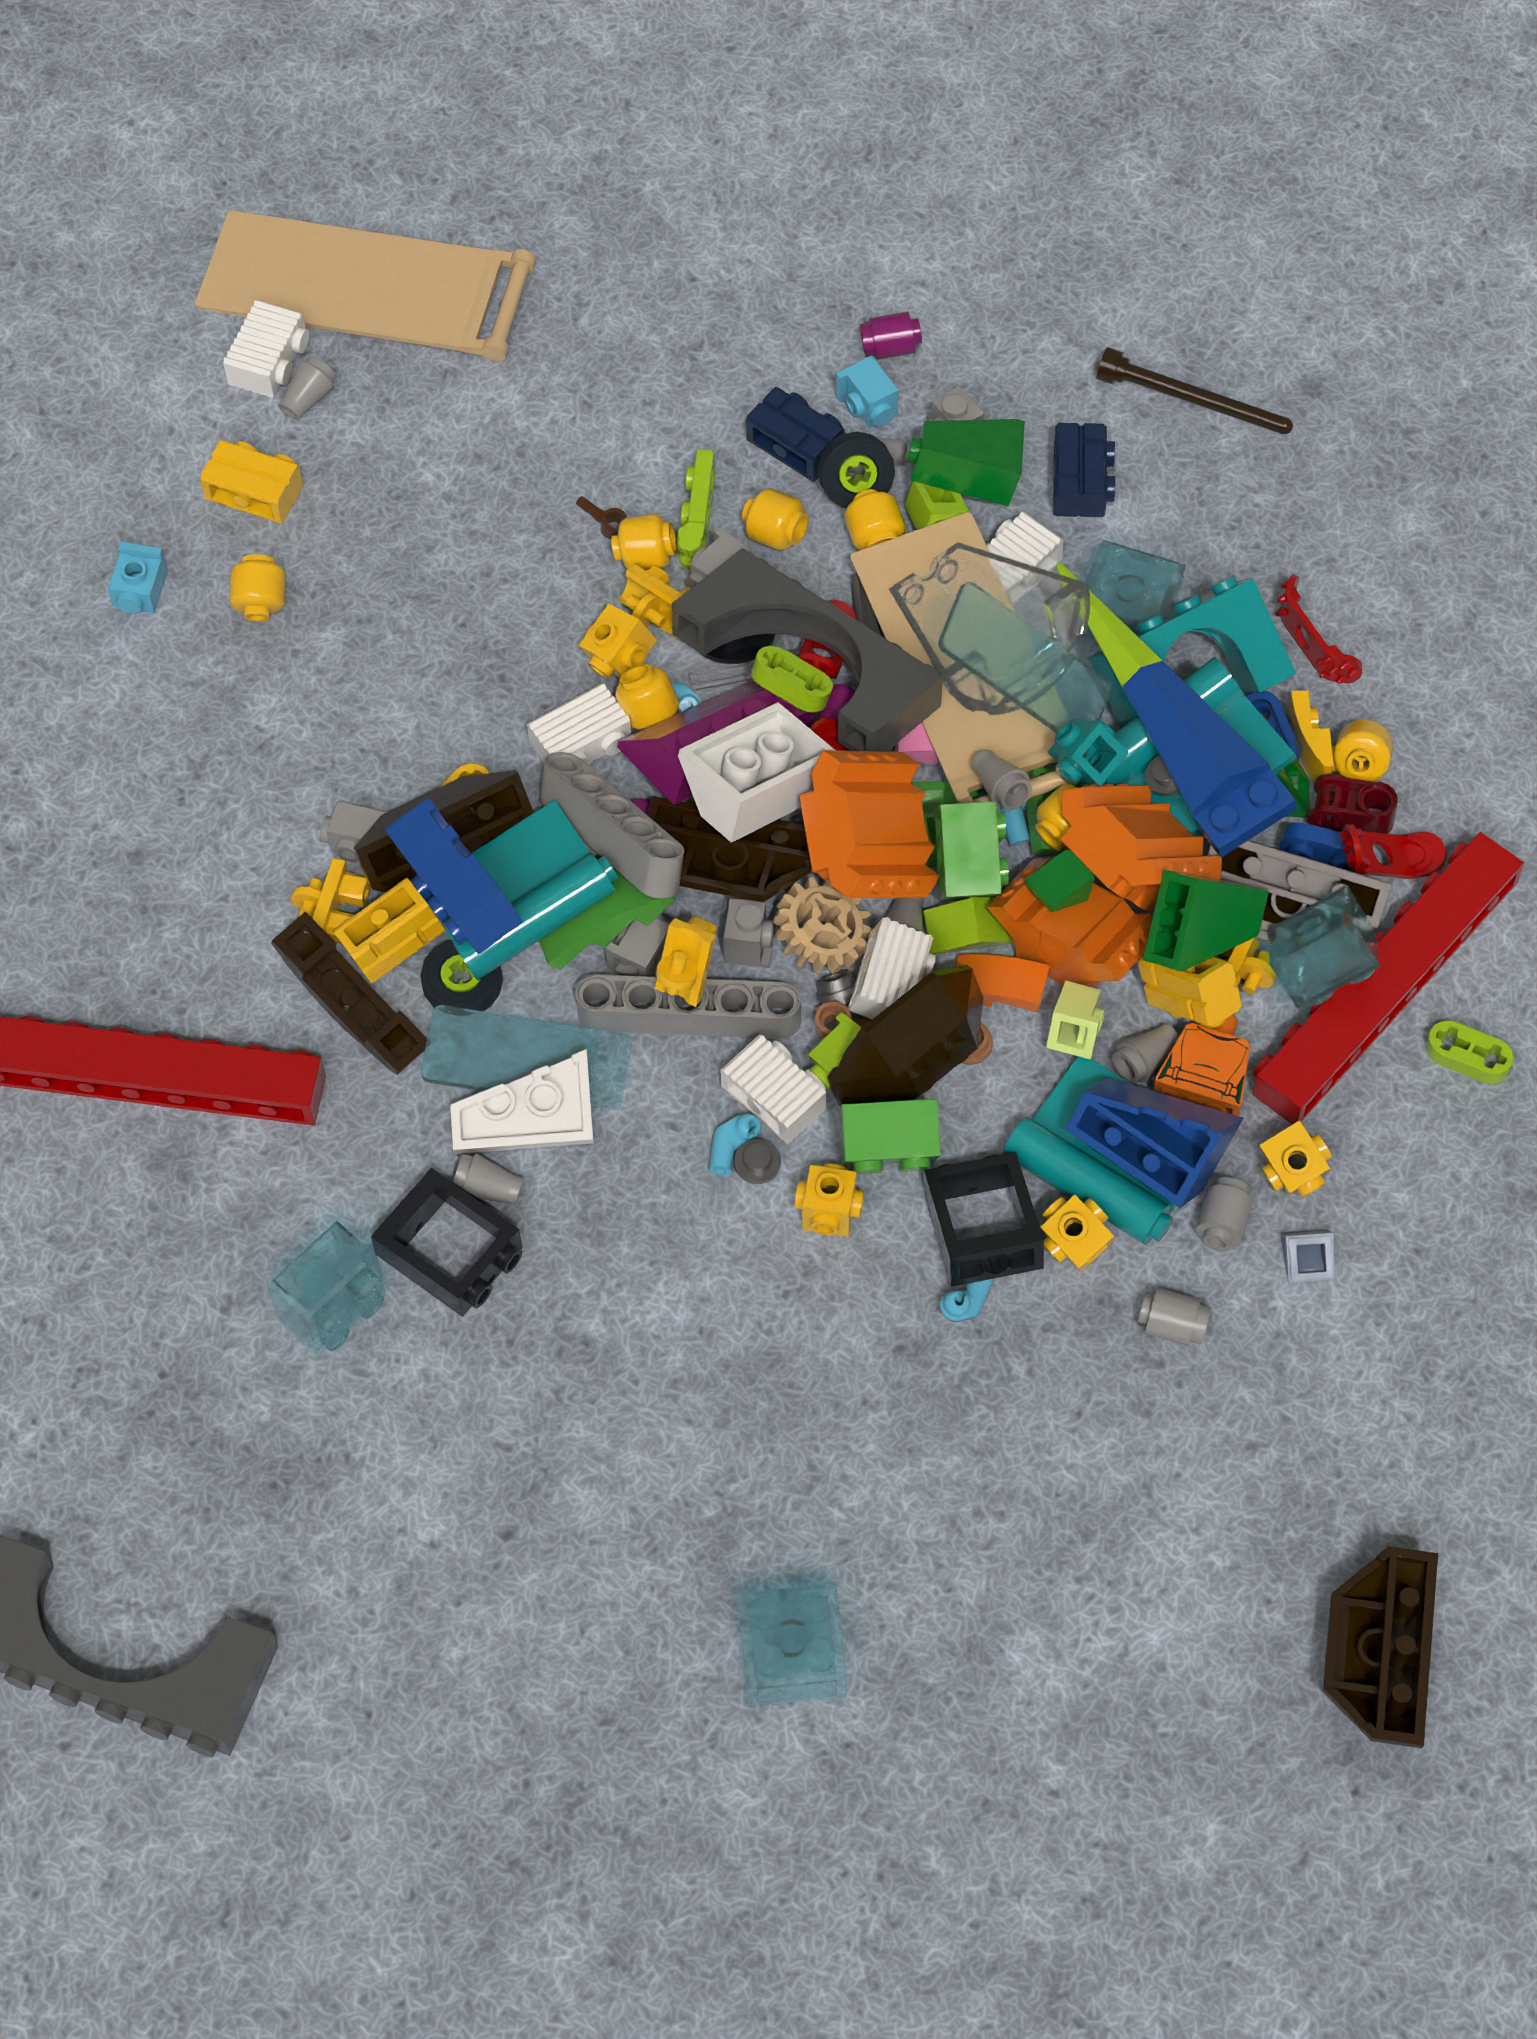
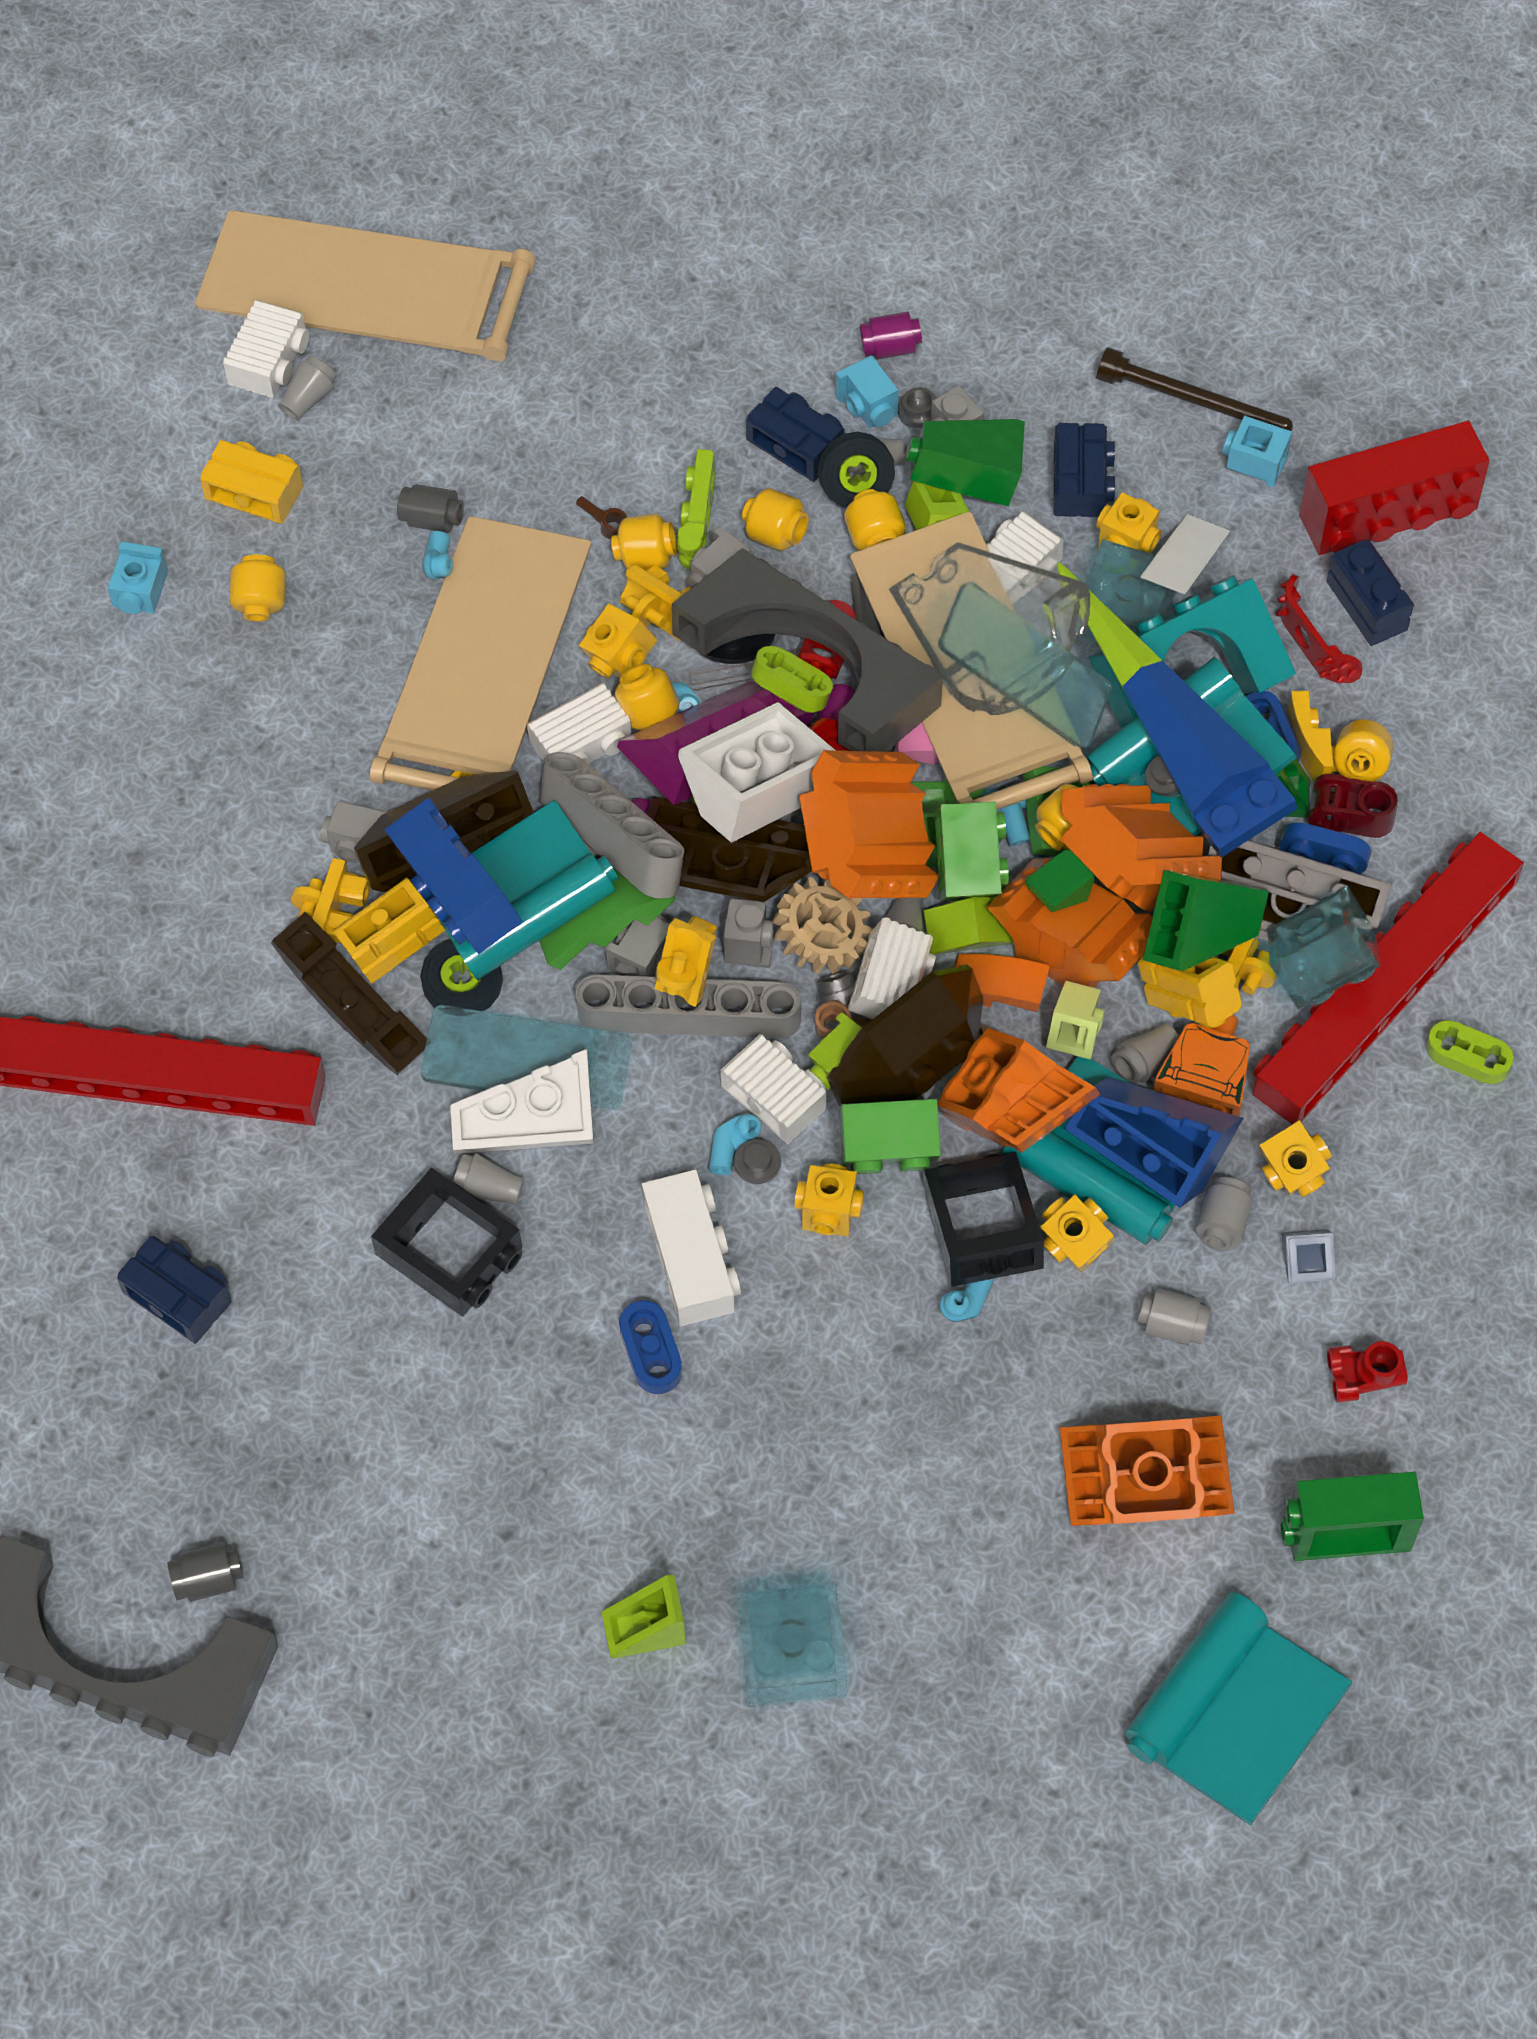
(175, 1288): none -> dark blue brick
(205, 1572): none -> dark grey brick
(328, 1290): clear light blue brick -> none
(430, 508): none -> dark grey brick
(435, 559): none -> medium azure arm
(483, 654): none -> tan flag
(645, 1620): none -> lime slope
(650, 1350): none -> blue plate
(690, 1247): none -> white brick
(916, 406): none -> flat silver plate
(1002, 780): light grey cone -> none
(1012, 1092): none -> orange slope
(1086, 751): teal brick -> none
(1130, 523): none -> yellow brick
(1146, 1471): none -> orange slope
(1185, 554): none -> white sticker
(1236, 1709): none -> teal door
(1258, 449): none -> medium azure brick
(1353, 1516): none -> green window
(1355, 1372): none -> red plate
(1369, 592): none -> dark blue brick
(1383, 1646): dark brown wedge -> none
(1394, 488): none -> red brick
(1408, 855): red piece -> none

